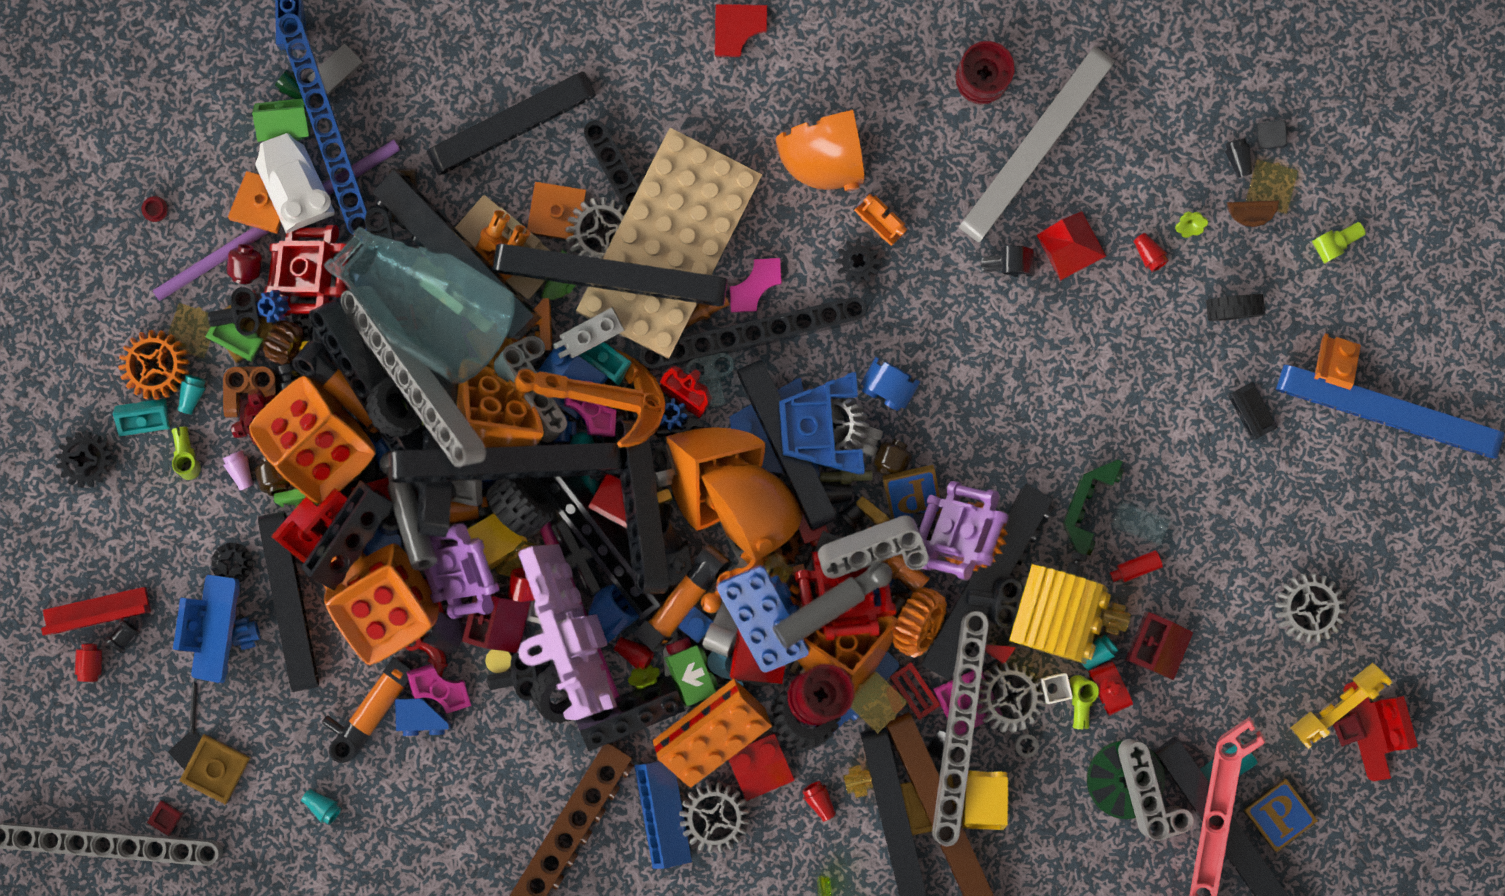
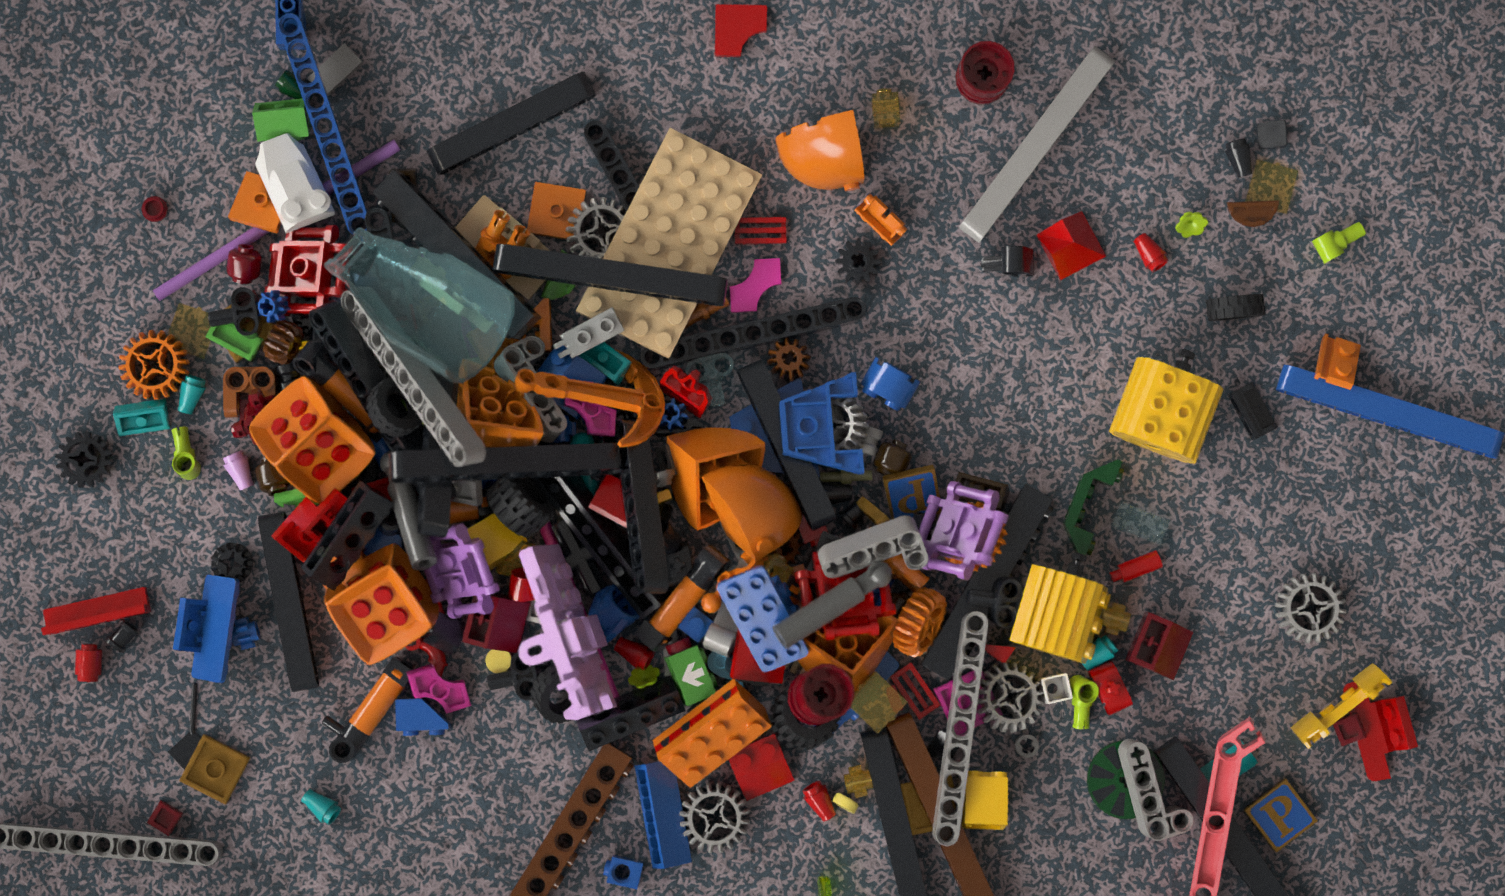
(632, 880): none -> blue brick
(761, 220): none -> red tile
(784, 351): none -> reddish brown gear
(845, 803): none -> light yellow tile
(885, 109): none -> clear yellow brick
(1003, 489): none -> dark brown slope
(1166, 408): none -> yellow piece

